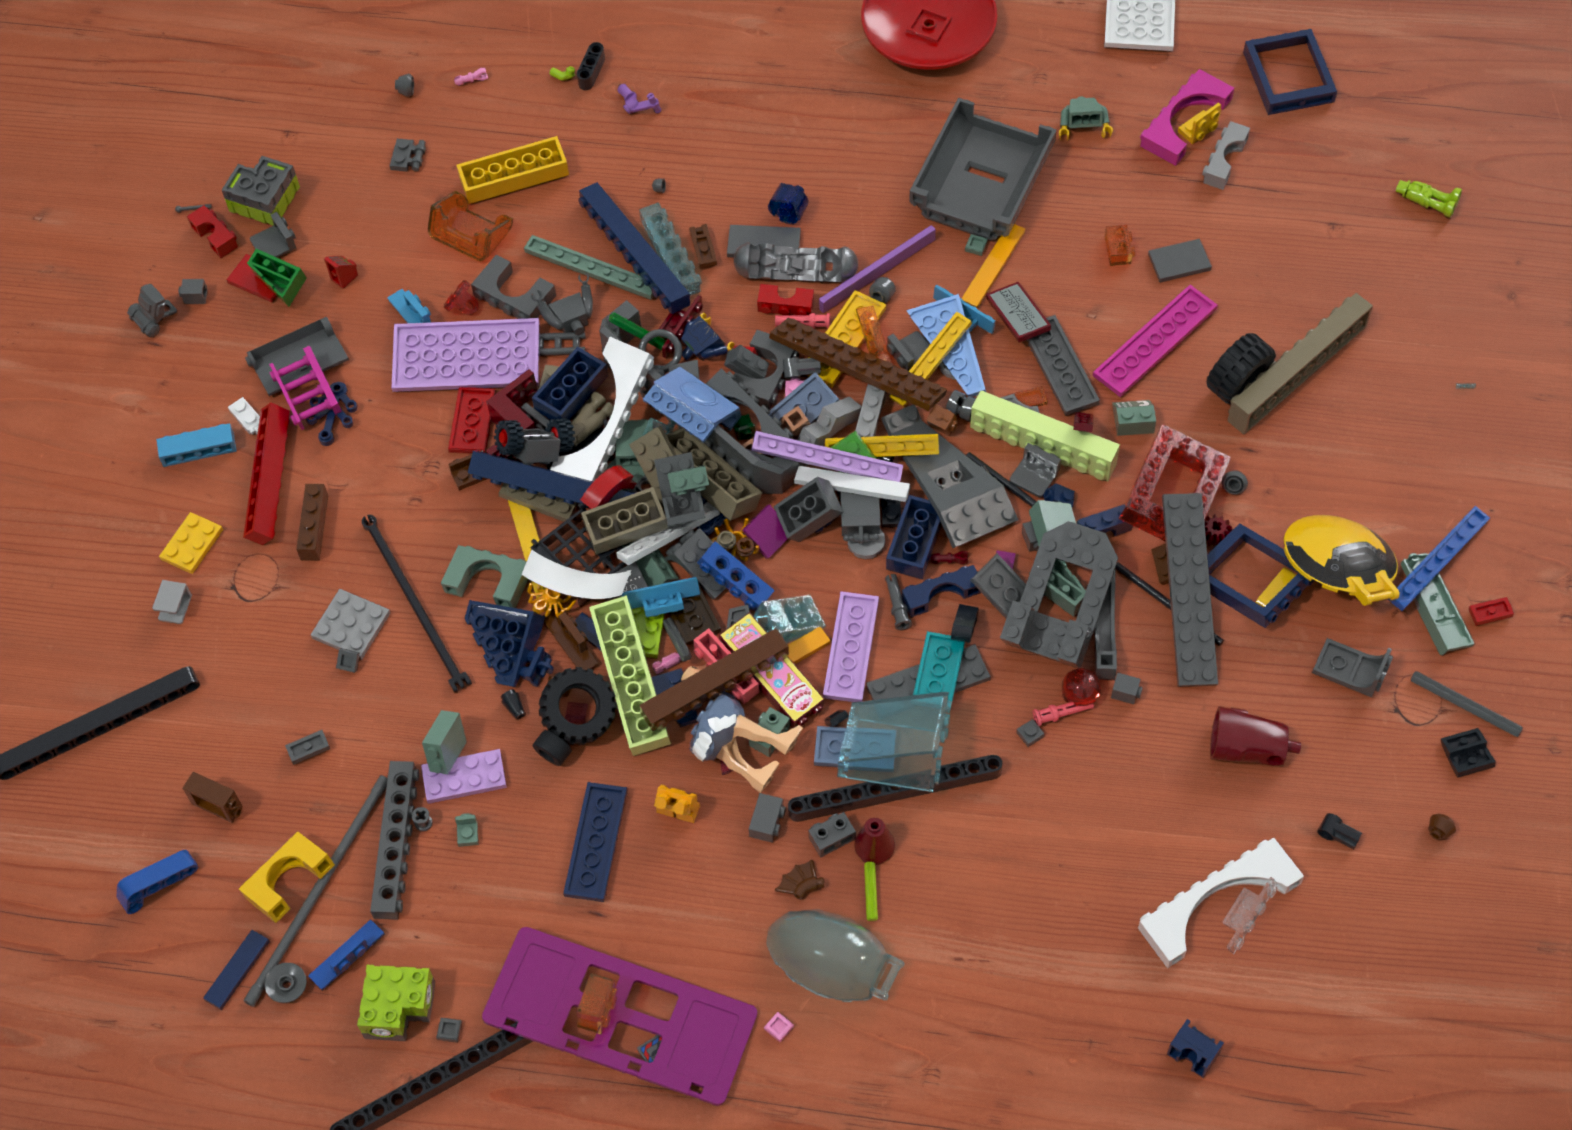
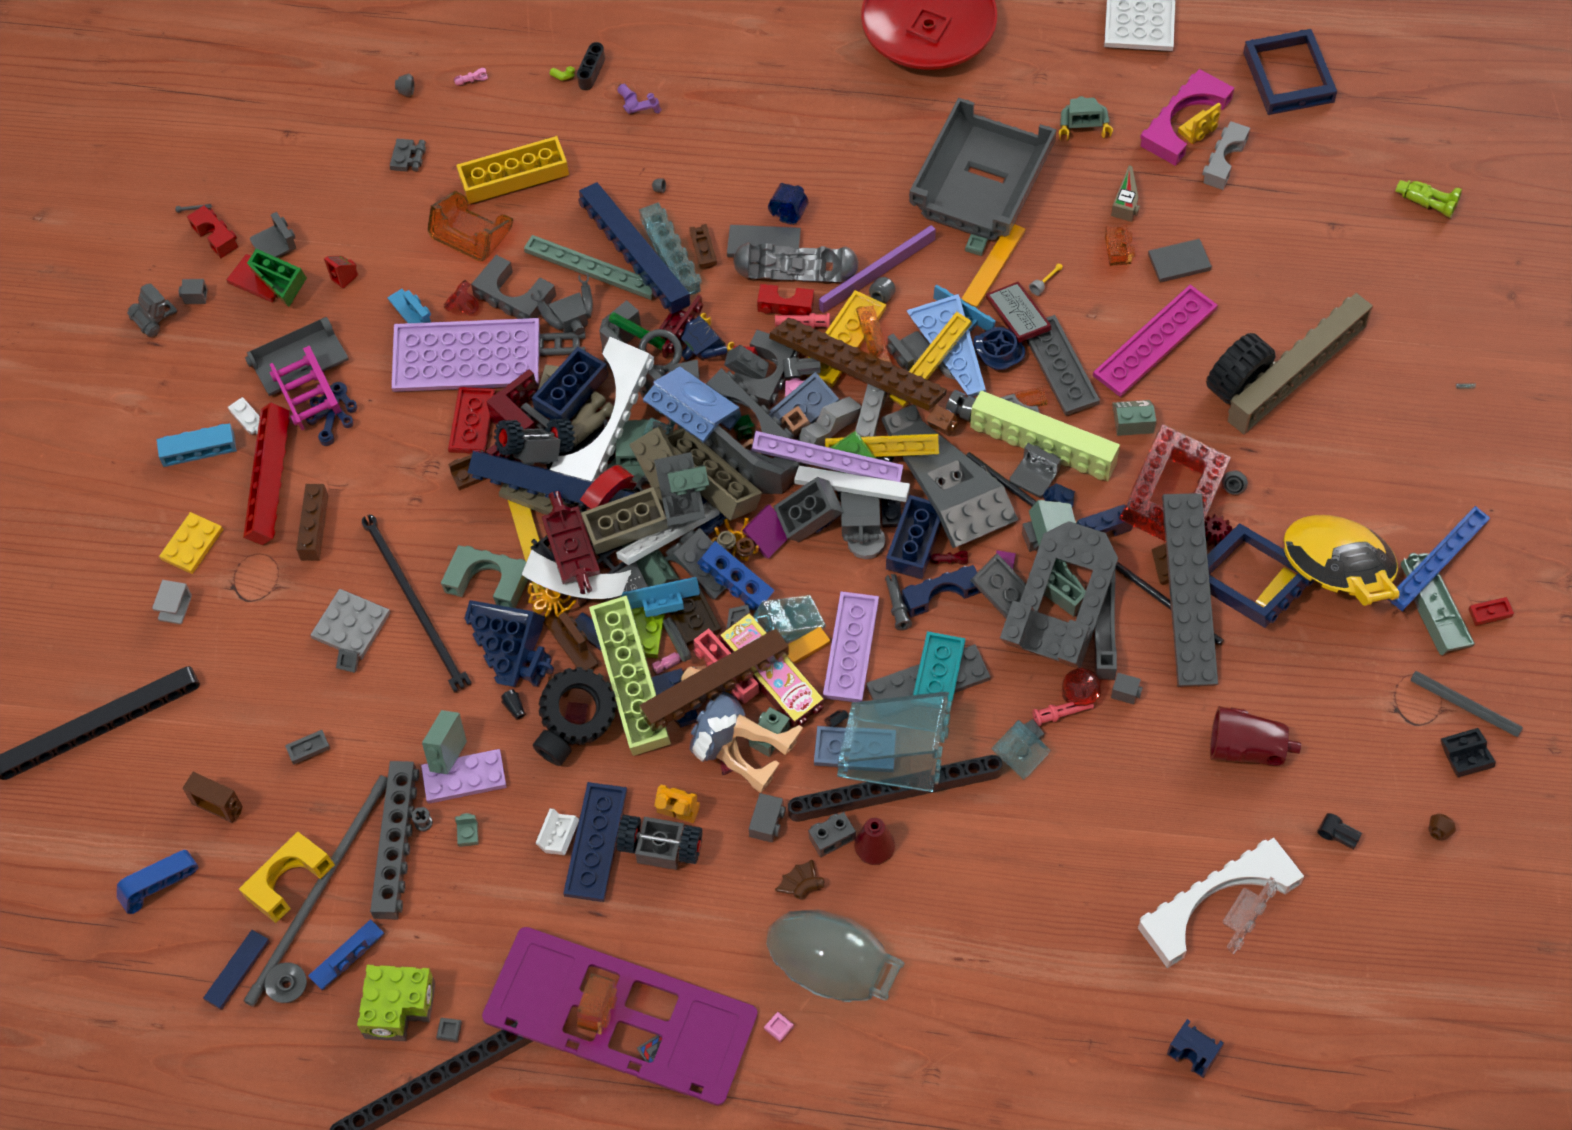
(261, 190): dark grey piece -> none
(557, 832): none -> white bracket
(570, 544): none -> dark red plate
(659, 841): none -> brick
(871, 892): lime axle -> none
(964, 623): black beam -> none
(999, 348): none -> dark blue piece
(1021, 749): none -> clear light blue slope
(1038, 286): none -> light grey hinge
(1083, 422): dark red tile -> none
(1126, 201): none -> dark tan slope
(1352, 667): dark grey bracket -> none

